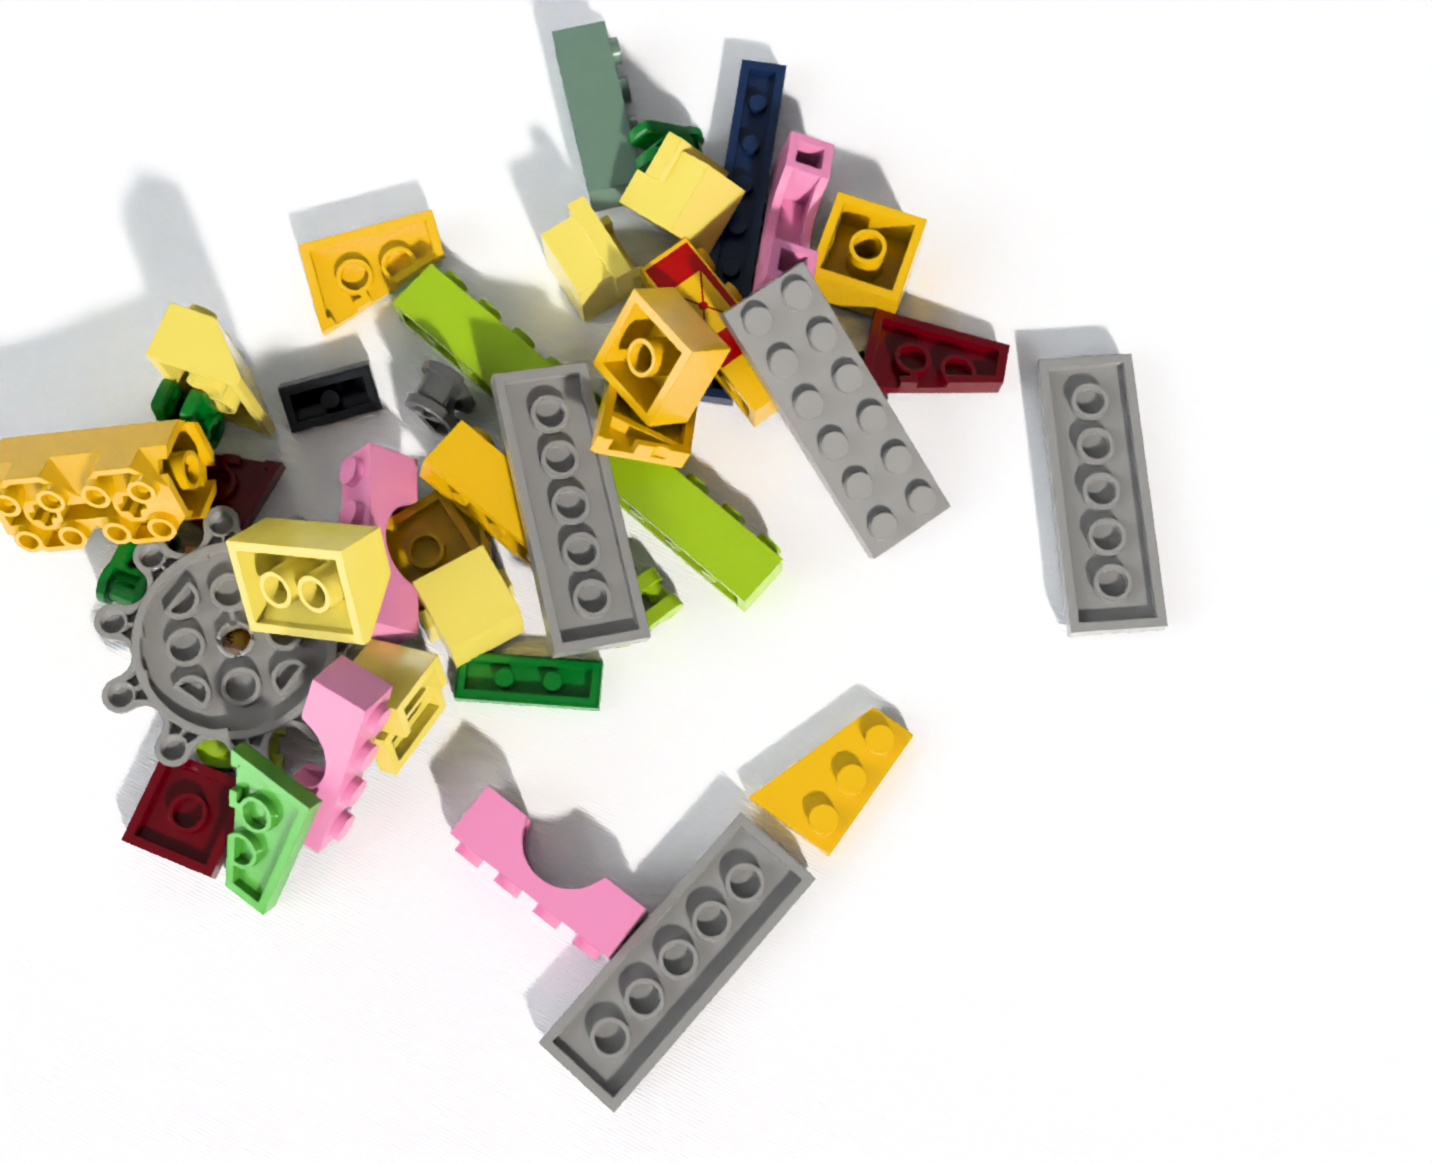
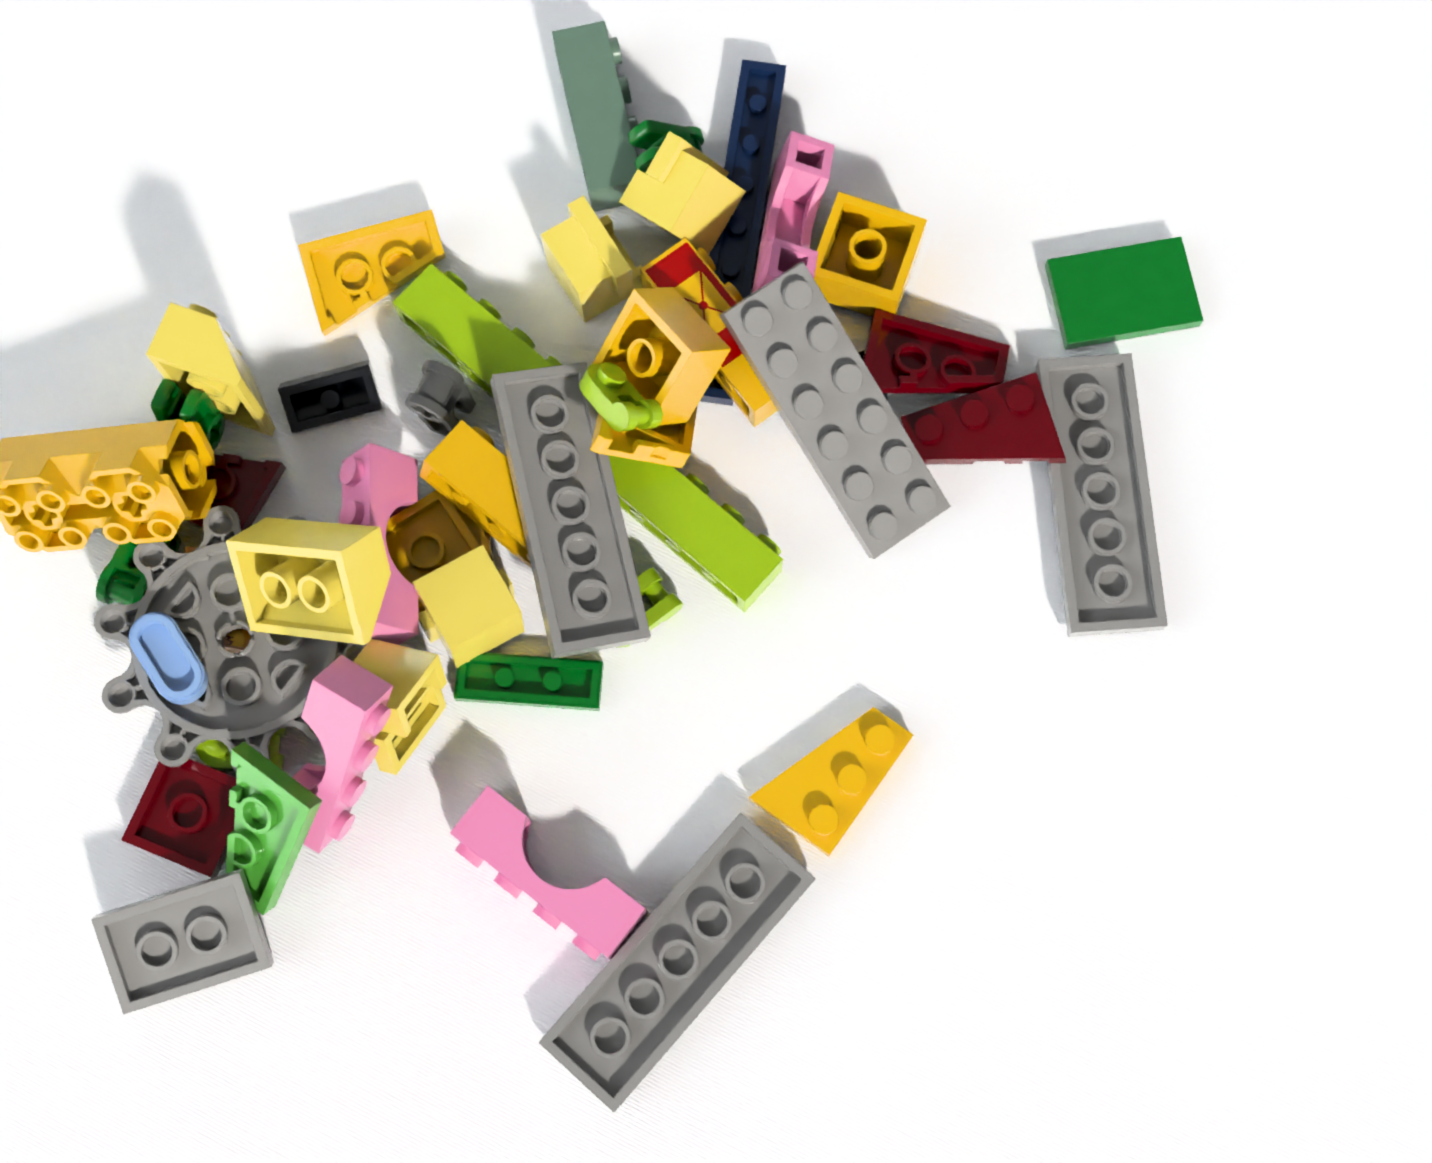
(168, 658): none -> light blue tile
(182, 941): none -> light grey plate
(618, 400): none -> lime plate
(992, 424): none -> dark red wing
(1123, 293): none -> green tile

